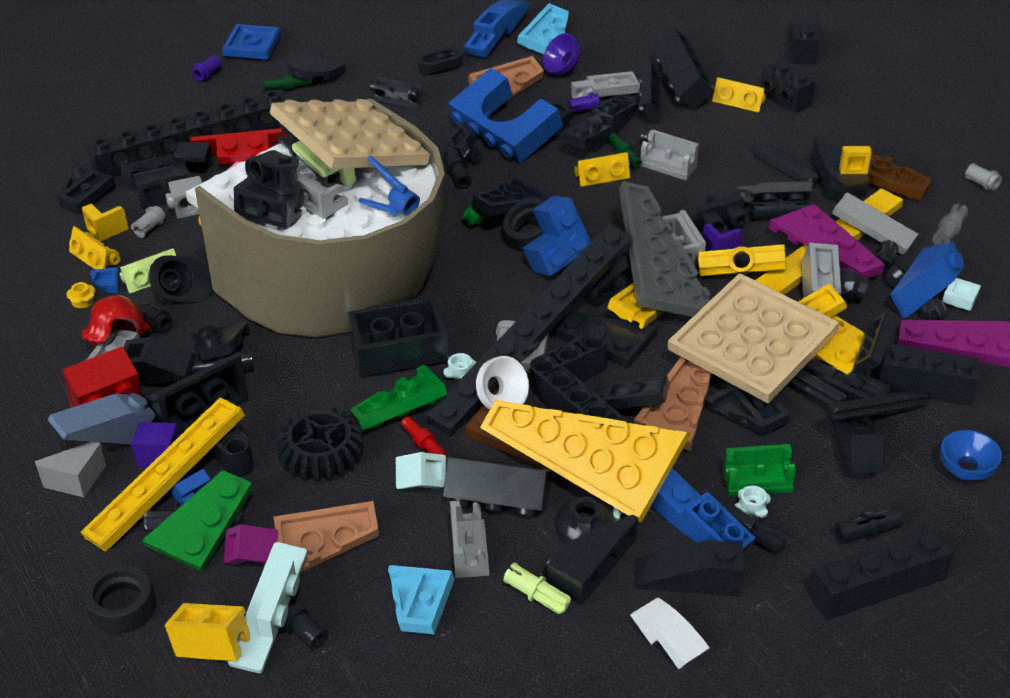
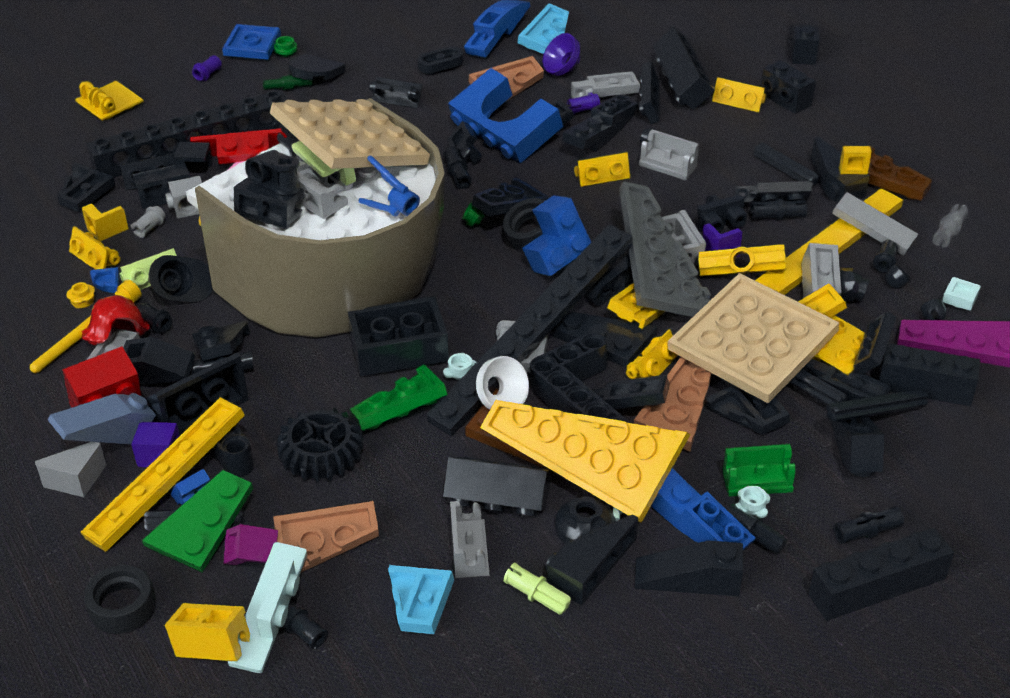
(107, 100): none -> yellow hinge
(126, 289): none -> yellow piece
(285, 46): none -> green plate
(420, 470): light aqua panel -> none
(422, 437): red bar -> none
(622, 147): dark green bar -> none
(654, 358): none -> yellow hinge
(676, 635): white slope -> none
(815, 226): magenta wing -> none
(927, 276): blue slope -> none
(972, 448): blue piece -> none
(982, 176): light grey pin -> none

